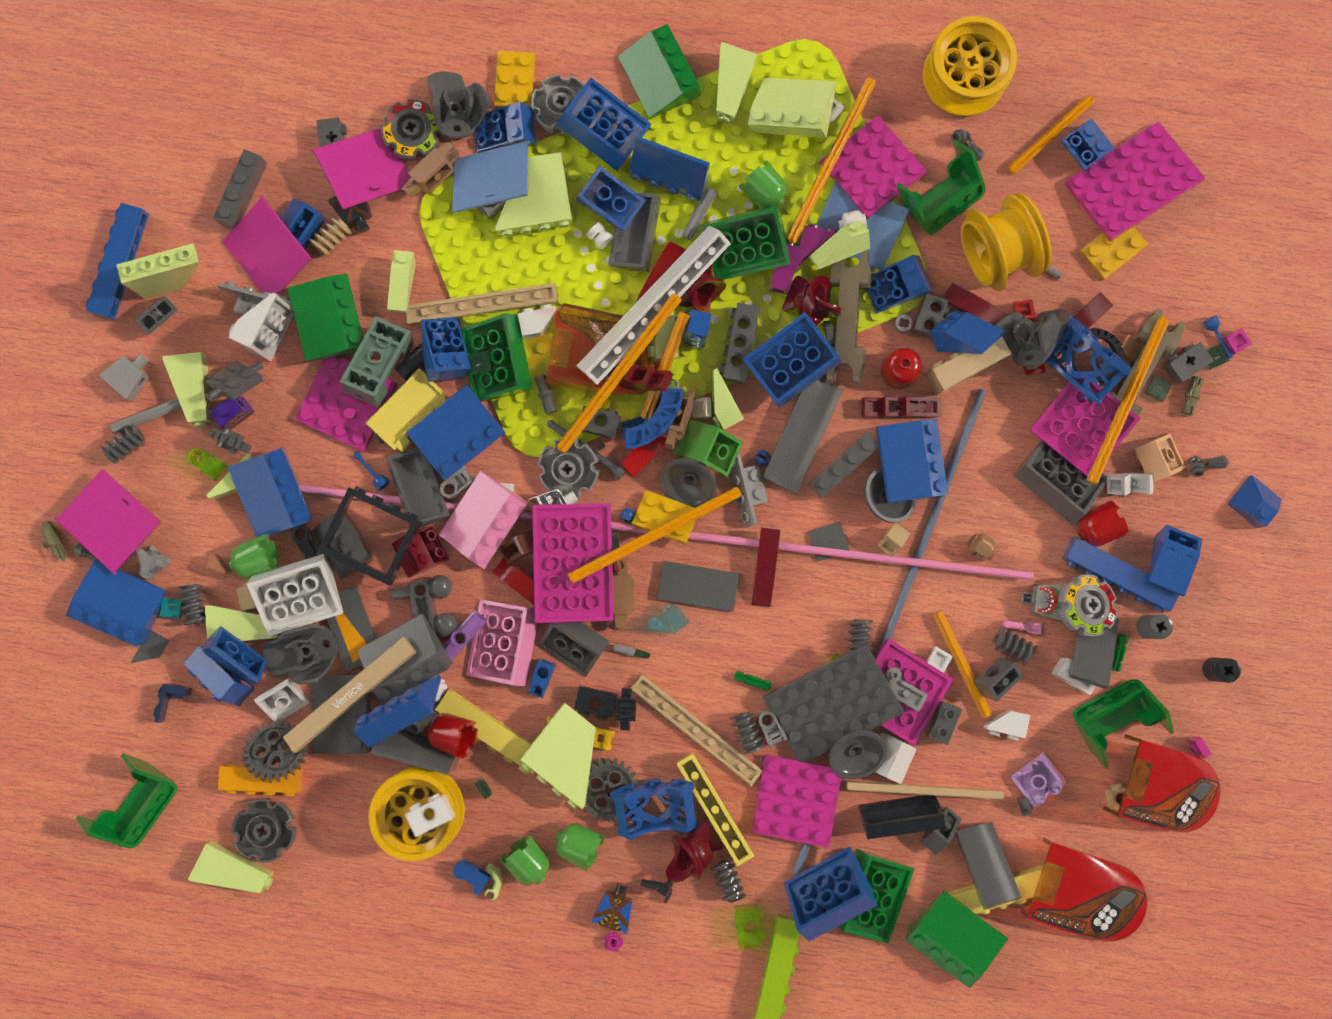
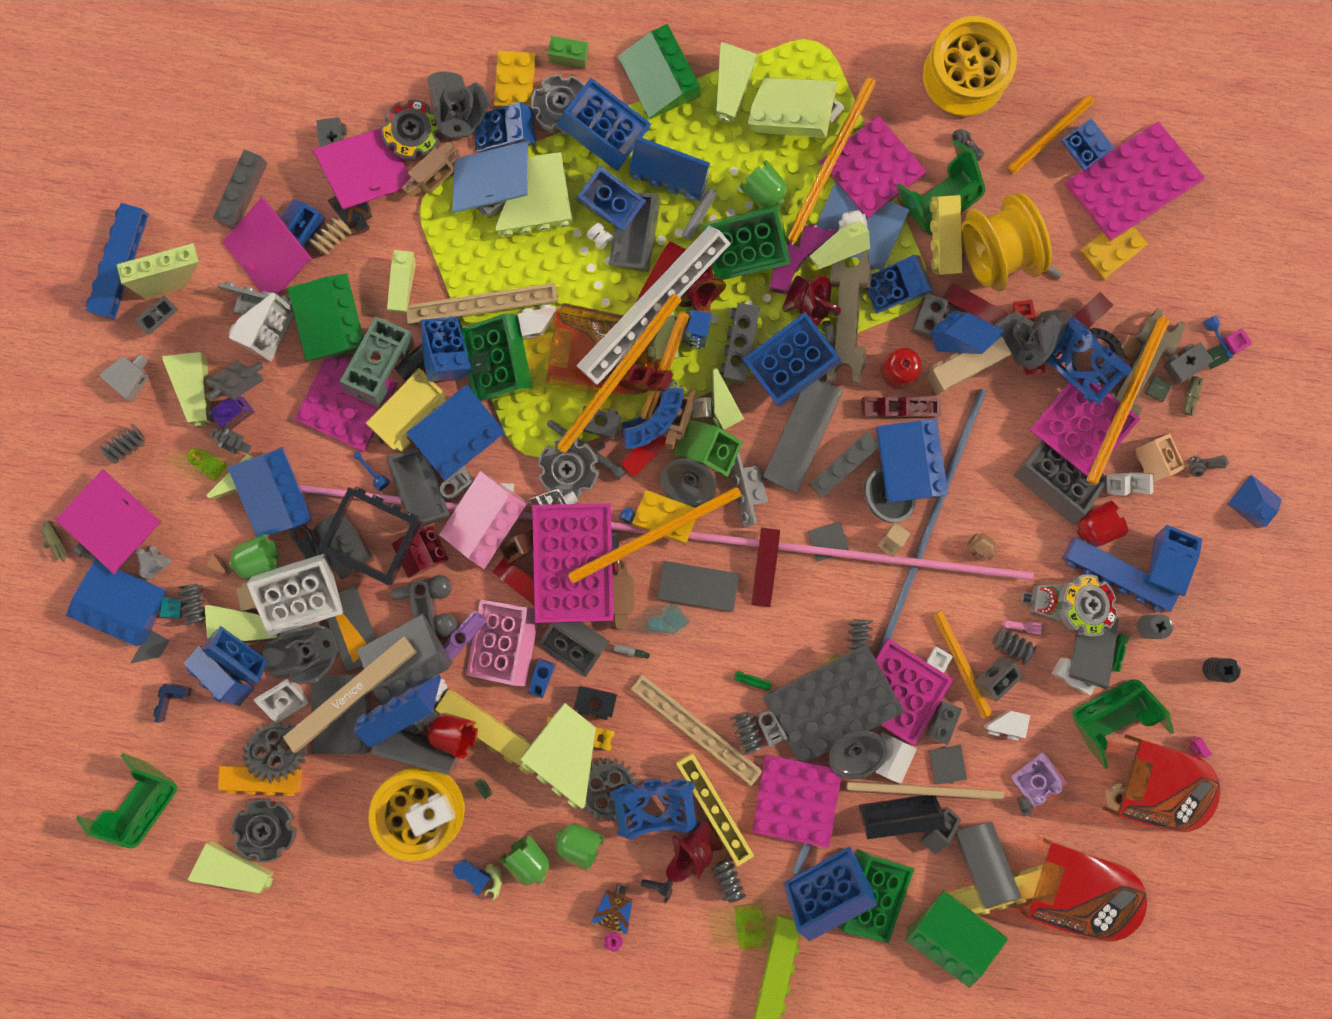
(146, 415): light grey axle -> none
(545, 394): dark grey pin -> none
(568, 52): none -> bright green brick
(626, 709): black gear -> none
(760, 461): blue hinge -> none
(902, 329): light grey bush -> none
(904, 691): light grey hinge -> none
(946, 234): none -> light yellow brick
(948, 764): none -> dark grey piece

